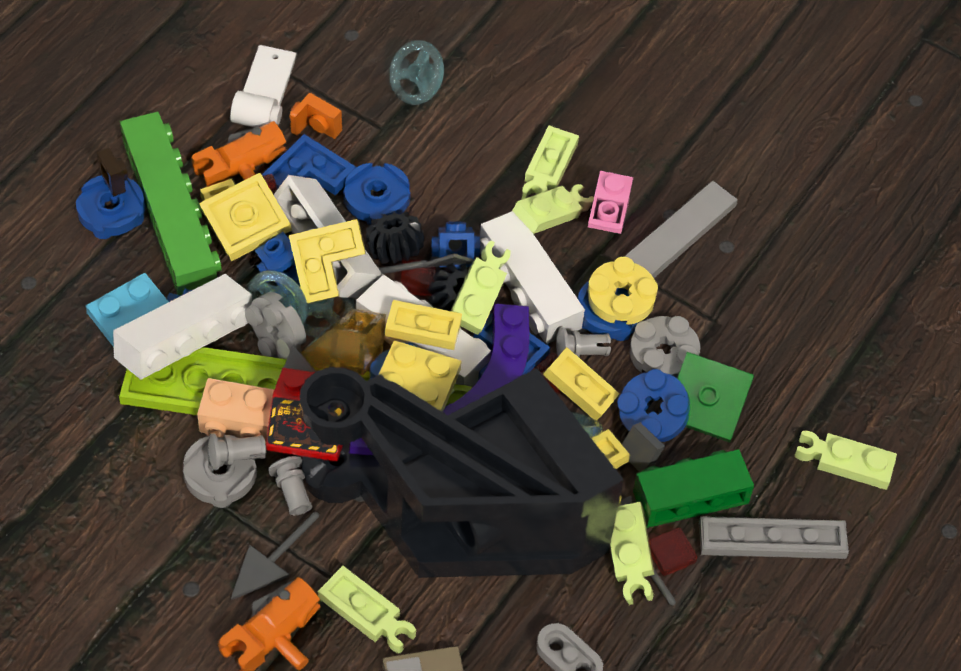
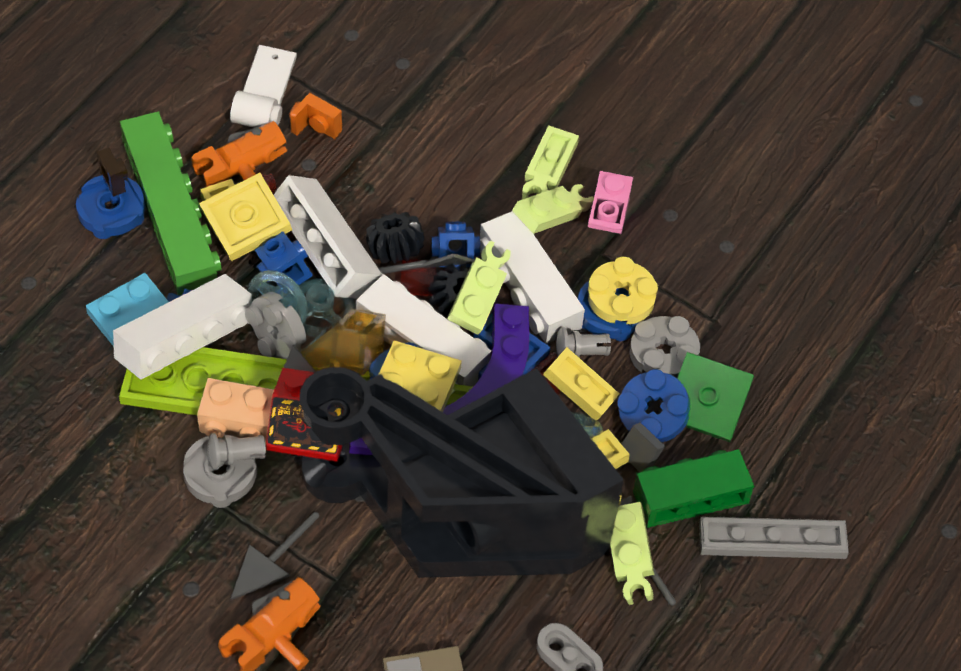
(291, 481): light grey pin -> none
(314, 161): blue plate -> none
(317, 250): light yellow plate -> none
(365, 608): yellowish green plate -> none
(368, 177): blue plate -> none
(422, 72): clear light blue piece -> none
(423, 324): light yellow plate -> none
(672, 551): clear red tile -> none
(683, 228): light grey tile -> none
(848, 458): yellowish green plate -> none

